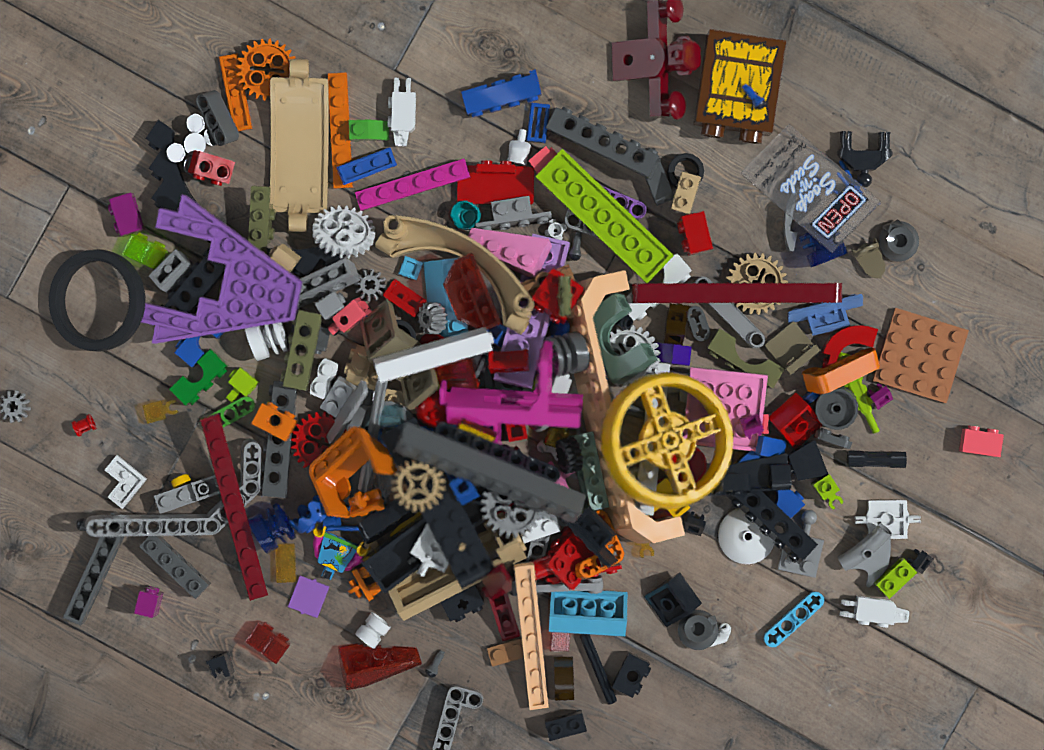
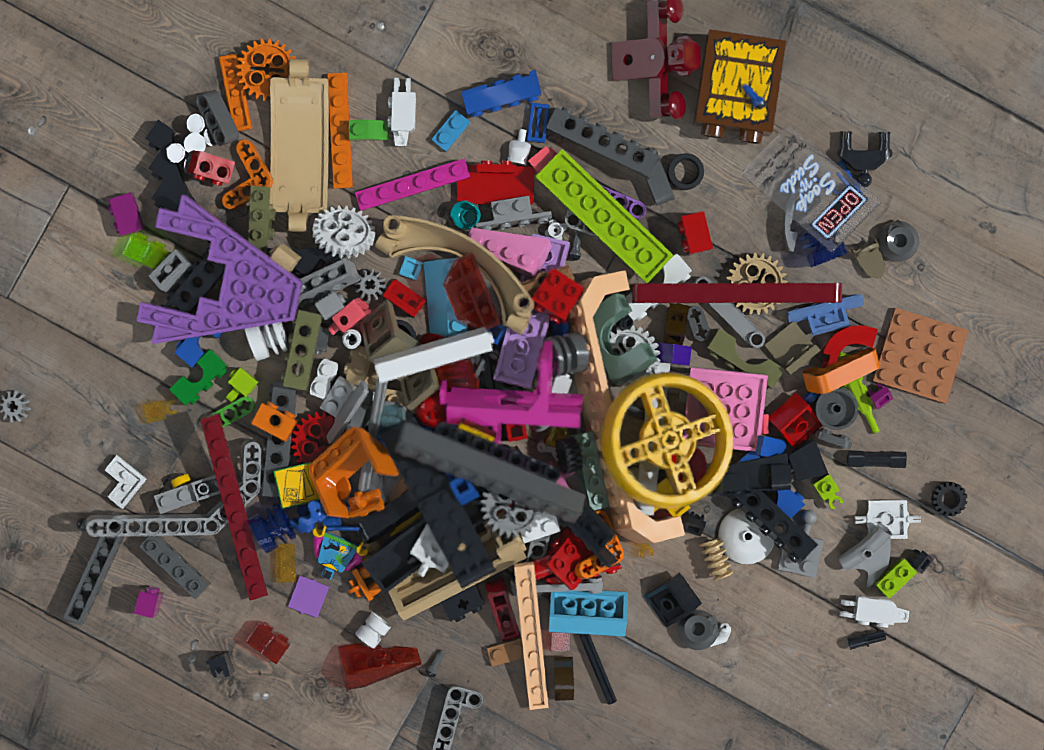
(58, 293): black tyre -> none
(84, 425): red bush -> none
(253, 181): none -> orange beam
(295, 485): none -> yellow tile
(347, 342): none -> white cone
(366, 166): blue tile -> none
(412, 492): tan gear -> none
(432, 318): light grey gear -> none
(451, 130): none -> dark azure plate
(496, 583): dark red slope -> none
(509, 361): red hinge -> none
(564, 296): olive pin -> none
(565, 725): black brick -> none
(631, 663): black brick -> none
(685, 192): tan brick -> none
(716, 558): none -> tan piece
(751, 425): magenta tile -> none
(791, 616): medium azure beam -> none
(866, 639): none -> black axle
(960, 498): none -> black tyre
(981, 442): coral brick -> none

